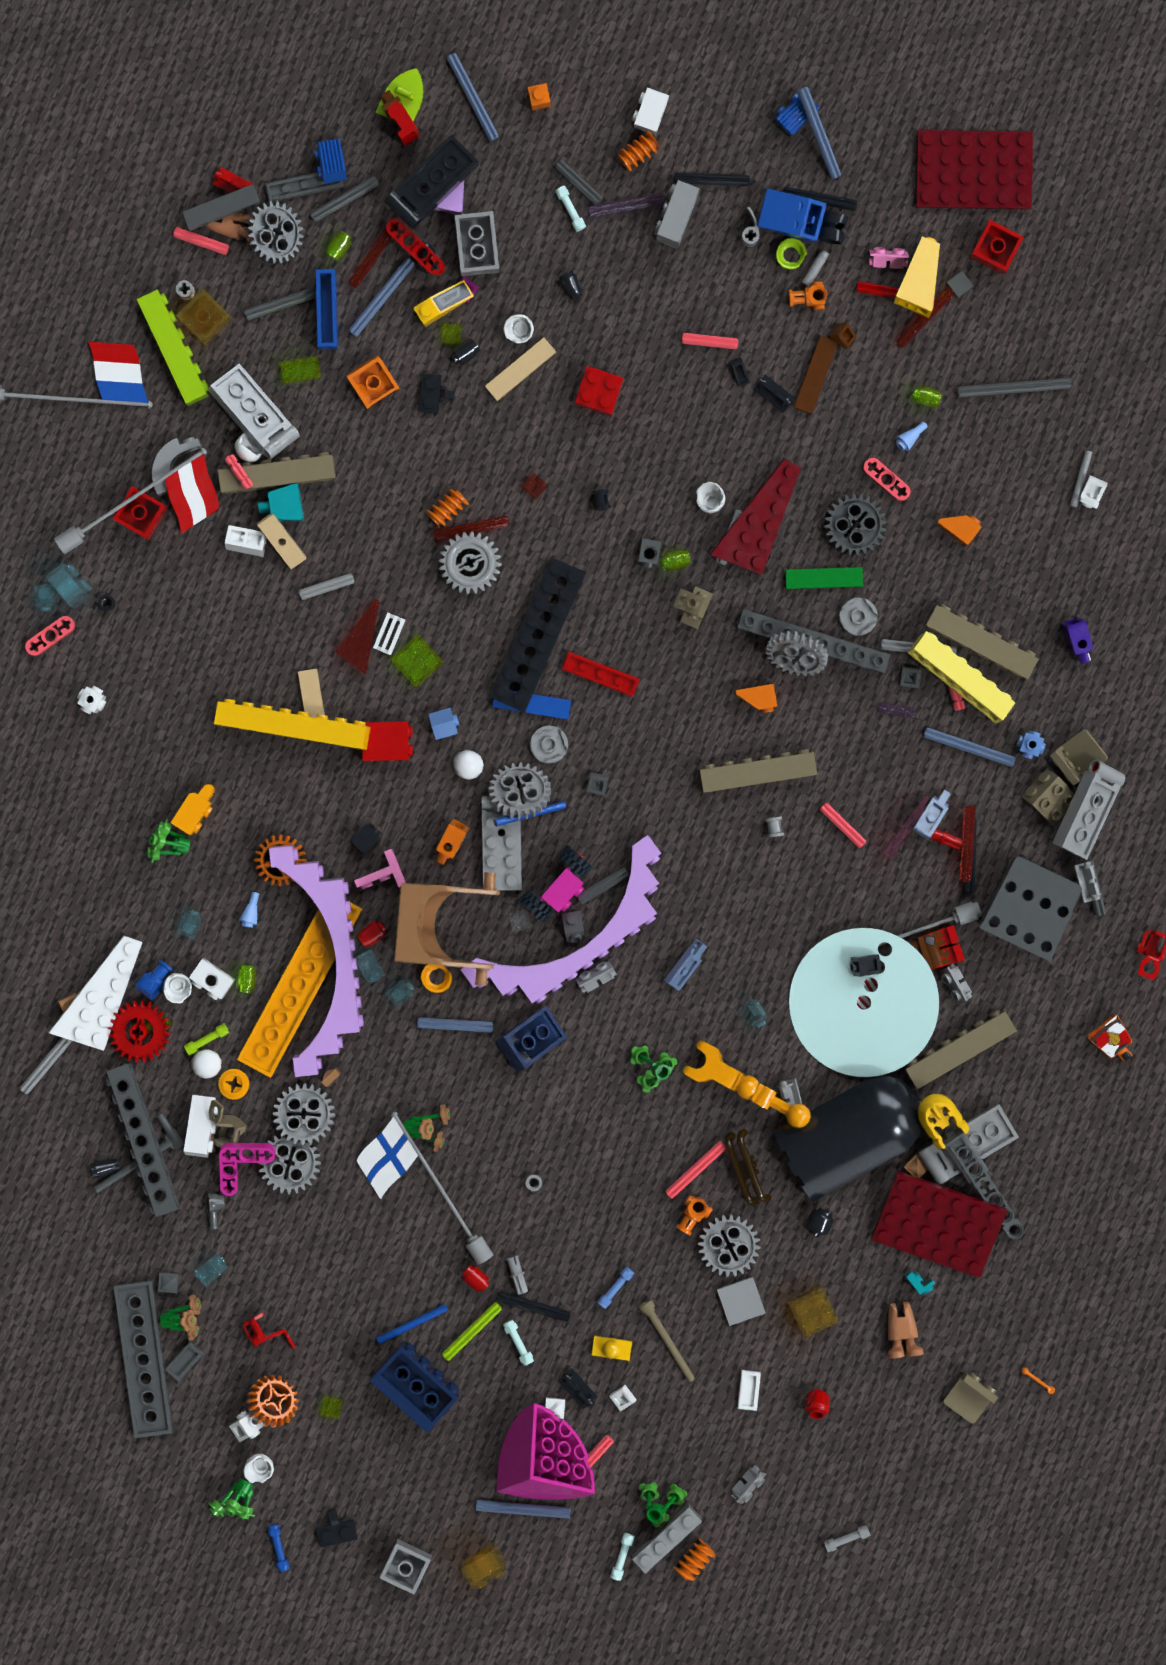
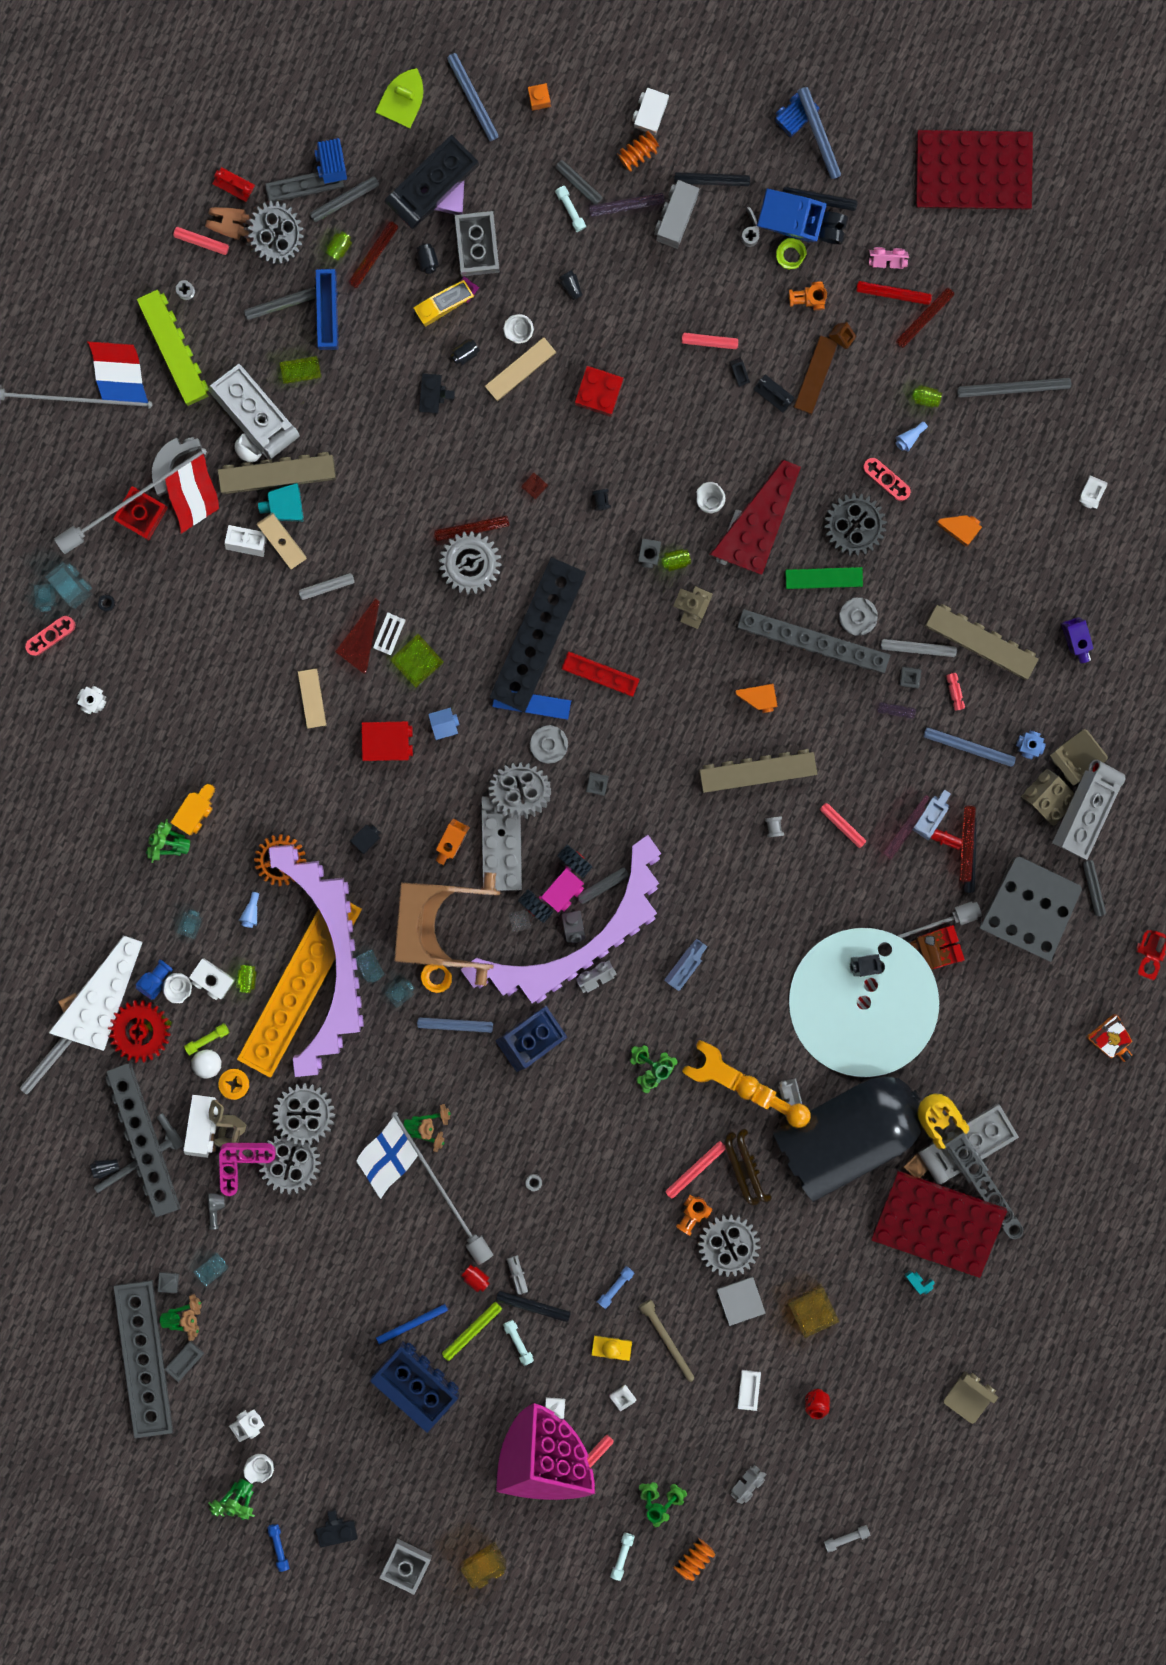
(204, 317): clear yellow brick -> none
(221, 207): dark grey tile -> none
(239, 471): coral axle -> none
(259, 1337): red piece -> none
(274, 1408): orange gear -> none
(292, 725): yellow brick -> none
(330, 1076): medium nougat tile -> none
(331, 1407): clear neon green tile -> none
(372, 381): orange slope -> none
(372, 933): red brick -> none
(381, 297): sand blue axle -> none
(383, 874): bright pink bracket -> none
(395, 110): red hips -> none
(415, 247): red beam -> none
(447, 507): orange piece -> none
(451, 333): clear neon green tile -> none
(468, 764): white hair -> none
(523, 1509): sand blue axle -> none
(550, 808): blue bar -> none
(577, 1388): black hinge -> none
(655, 1549): light grey arch -> none
(757, 1009): clear light blue bracket -> none
(784, 648): light grey gear -> none
(815, 268): light grey piece -> none
(819, 1222): black head -> none
(900, 1329): nougat piece -> none
(920, 279): yellow slope -> none
(959, 991): light grey hinge -> none
(960, 284): dark grey tile -> none
(960, 1049): dark tan brick -> none
(961, 677): light yellow brick -> none
(996, 247): red brick -> none
(1050, 1389): orange hinge -> none
(1081, 478): light grey bar -> none
(1086, 879): light grey hinge -> none

